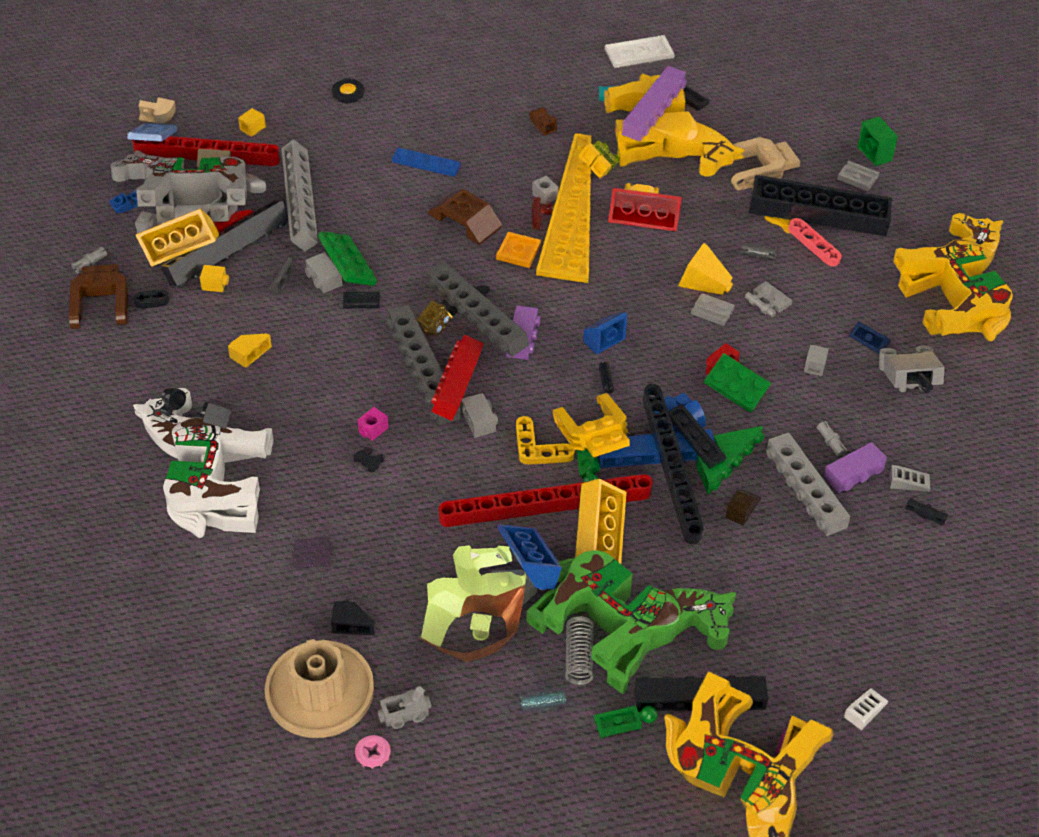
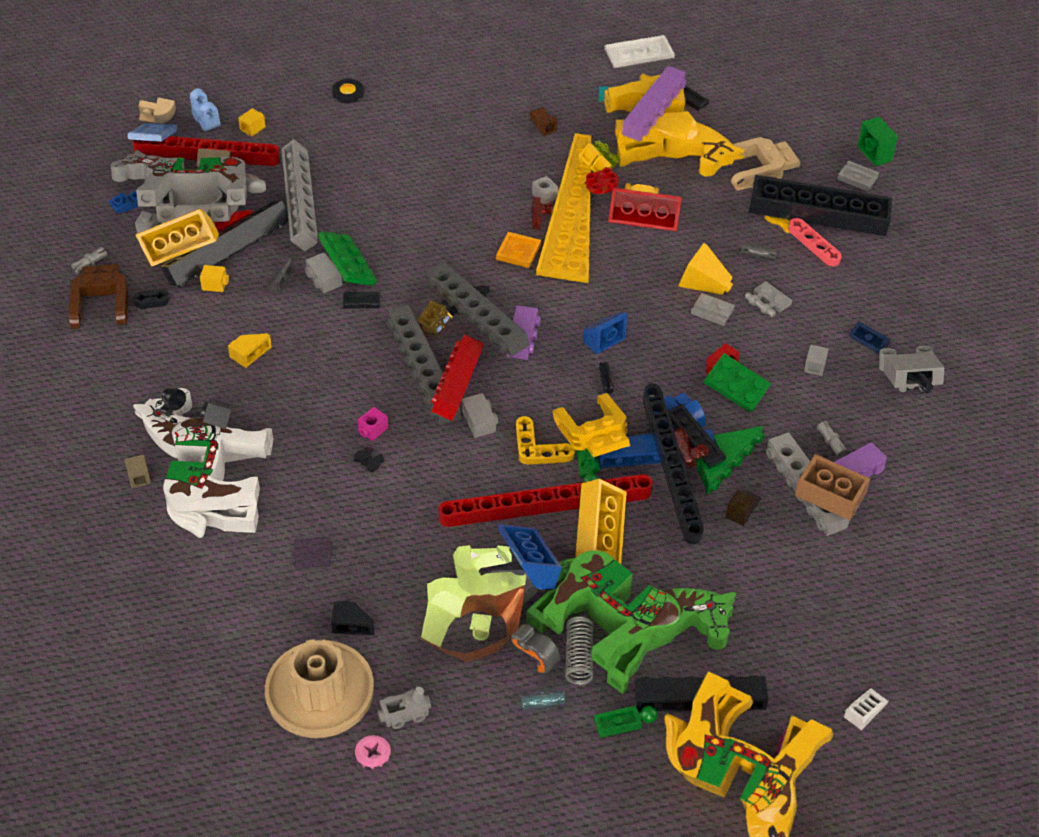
(137, 471): none -> dark tan brick
(204, 111): none -> light blue piece
(426, 162): blue plate -> none
(470, 212): reddish brown slope -> none
(537, 646): none -> dark grey animal
(601, 181): none -> red dish
(687, 452): none -> clear red piece
(832, 487): none -> medium nougat brick
(904, 484): light grey slope -> none
(926, 511): black pin -> none
(978, 298): yellow animal -> none

